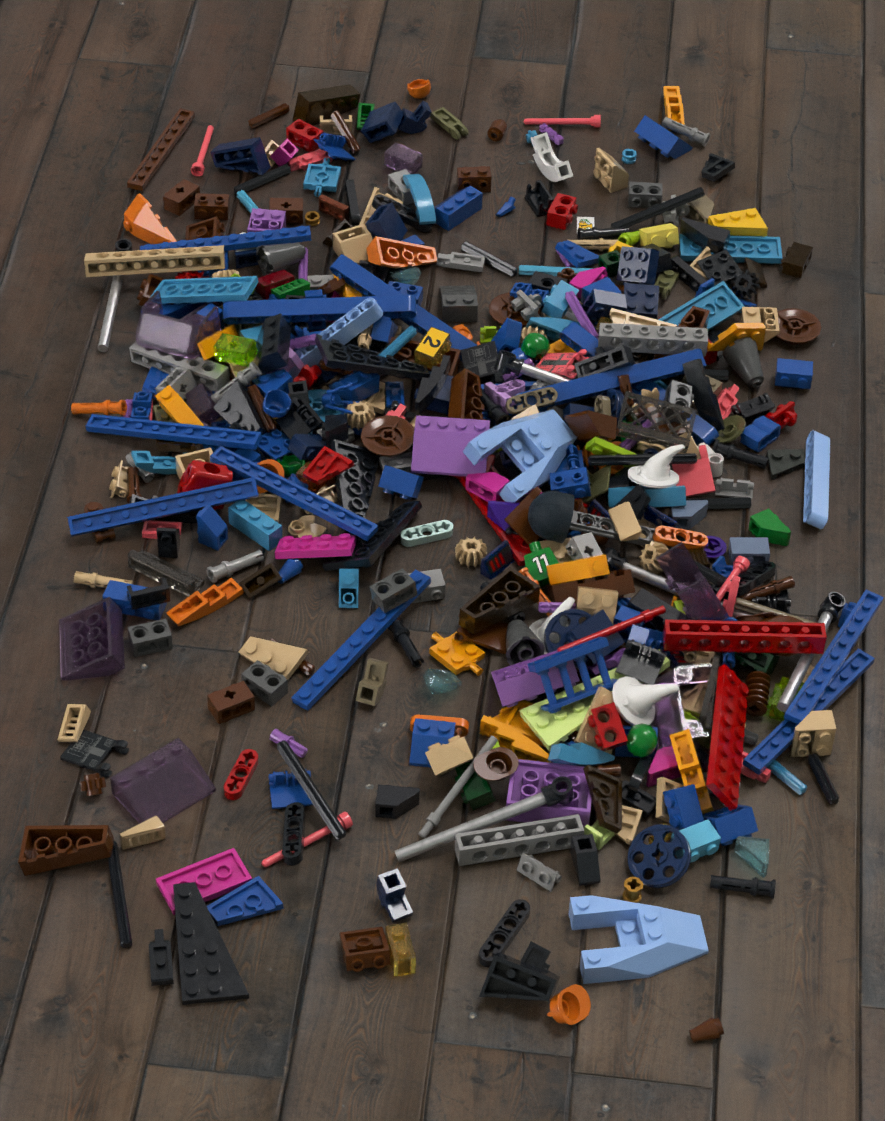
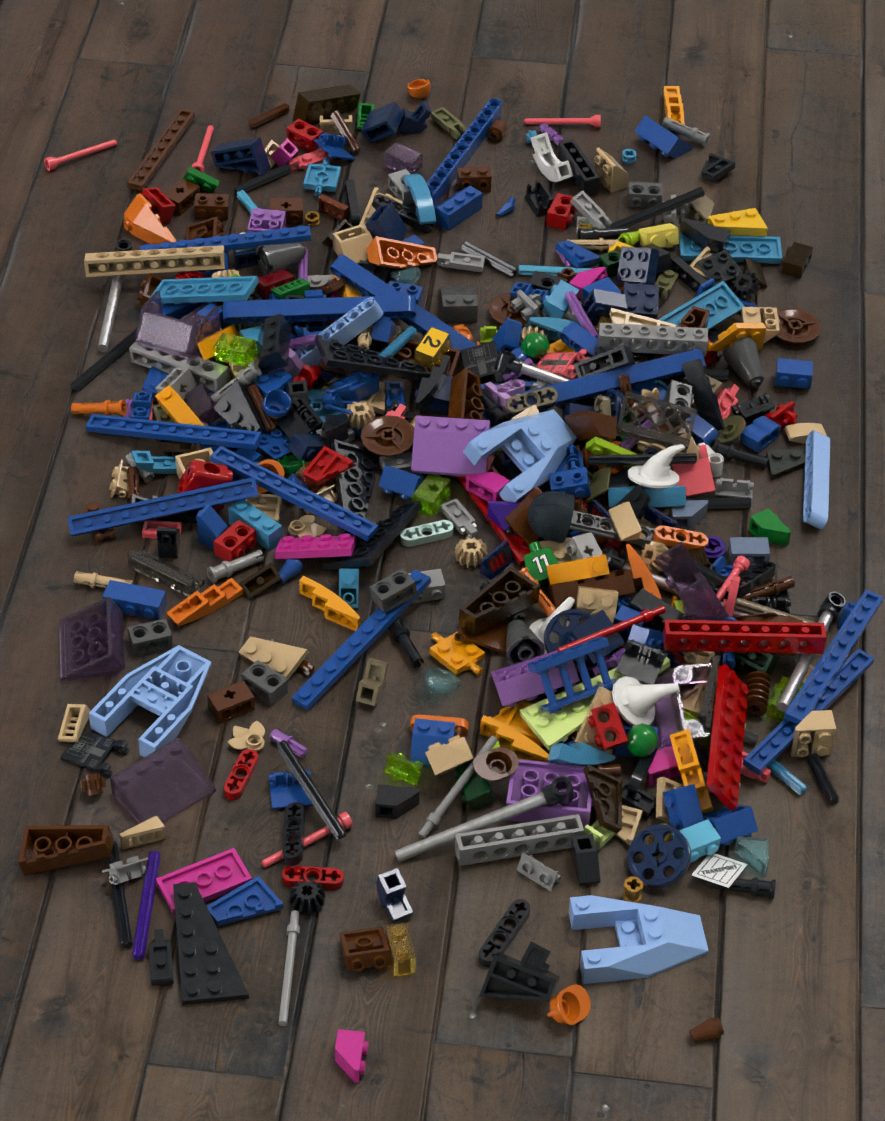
(52, 162): none -> coral piece
(104, 361): none -> black axle
(118, 870): none -> light grey hinge
(146, 905): none -> dark purple axle
(149, 596): black hinge -> none
(160, 203): none -> red brick
(163, 686): none -> light blue wedge
(201, 179): none -> green wing
(235, 541): none -> red brick
(248, 738): none -> tan plate
(293, 931): none -> light grey bar
(307, 896): none -> black gear
(329, 873): none -> red beam
(334, 607): none -> light orange slope
(349, 1052): none -> dark pink slope
(403, 769): none -> clear neon green hips
(432, 493): none -> clear neon green brick
(460, 518): none -> light grey hinge
(463, 149): none -> blue beam
(550, 607): medium lavender axle -> none
(583, 172): none -> black brick
(591, 211): none -> light grey hinge
(615, 544): none -> red piece
(640, 572): none -> orange slope
(719, 870): none -> white sticker
(800, 431): none -> tan slope

